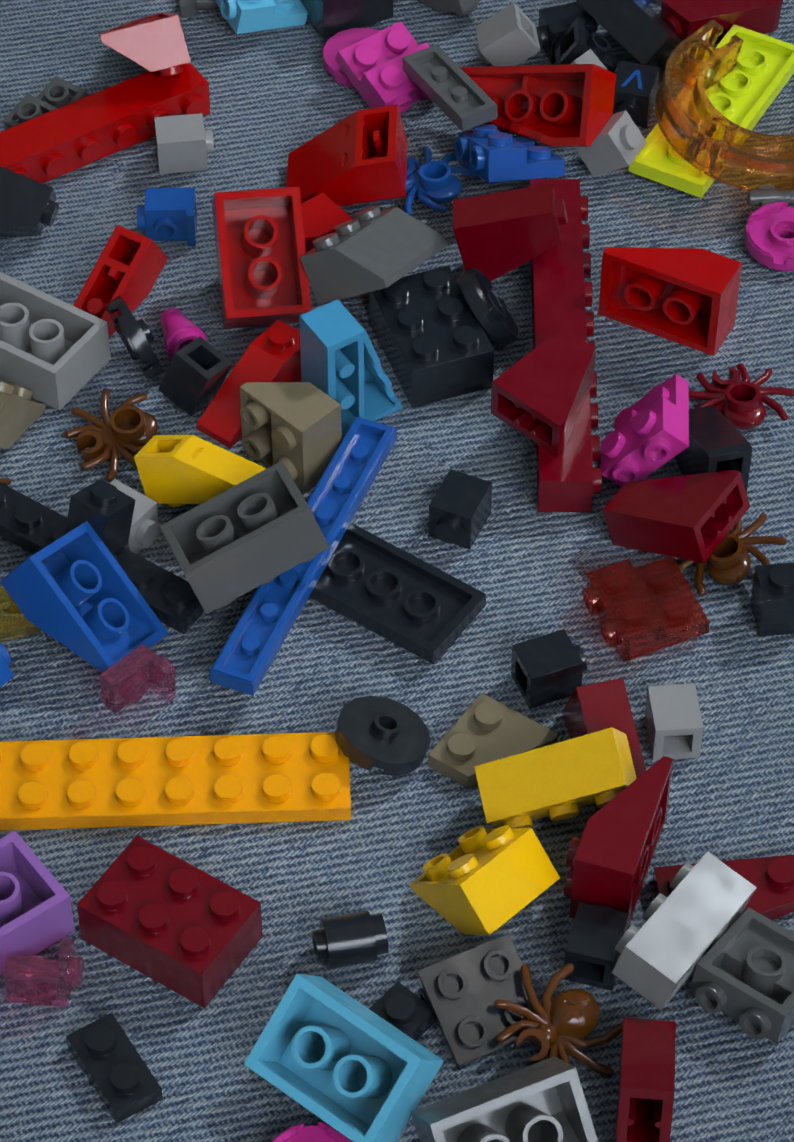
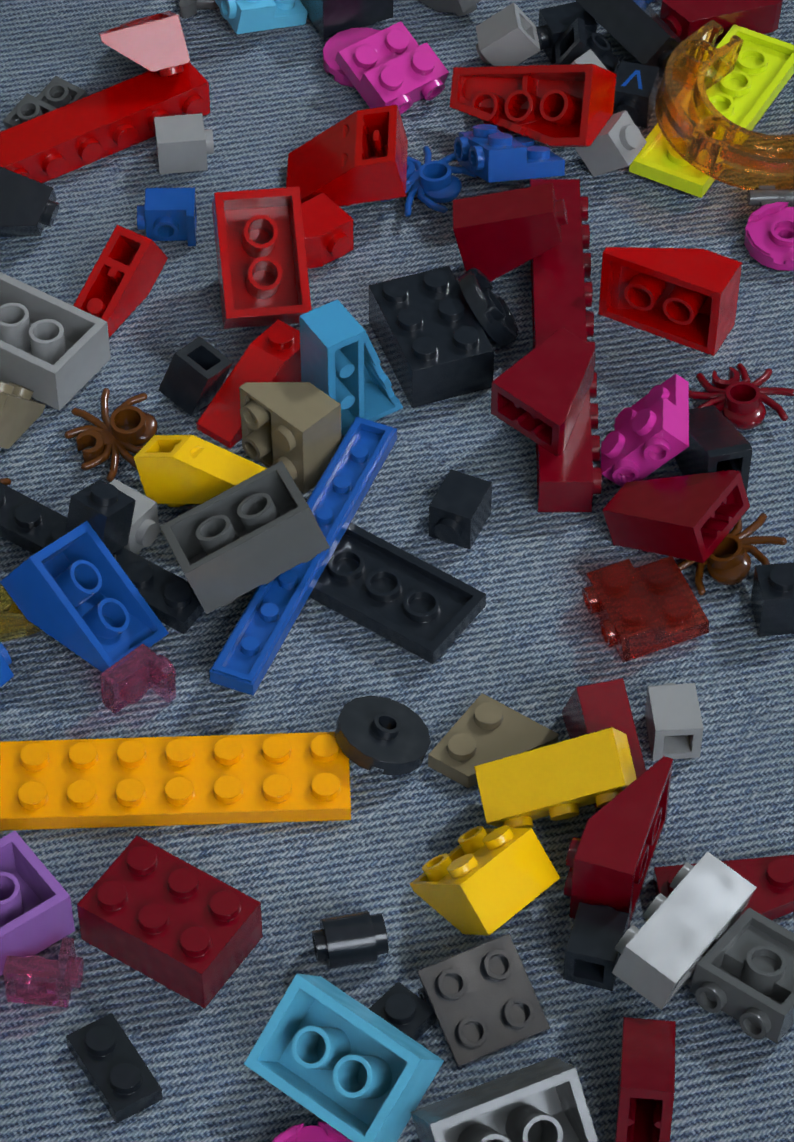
(135, 336): black plate -> none
(178, 331): dark pink cone -> none
(368, 253): dark grey slope -> none
(450, 88): dark grey plate -> none
(547, 668): black brick -> none
(558, 1023): reddish brown animal -> none

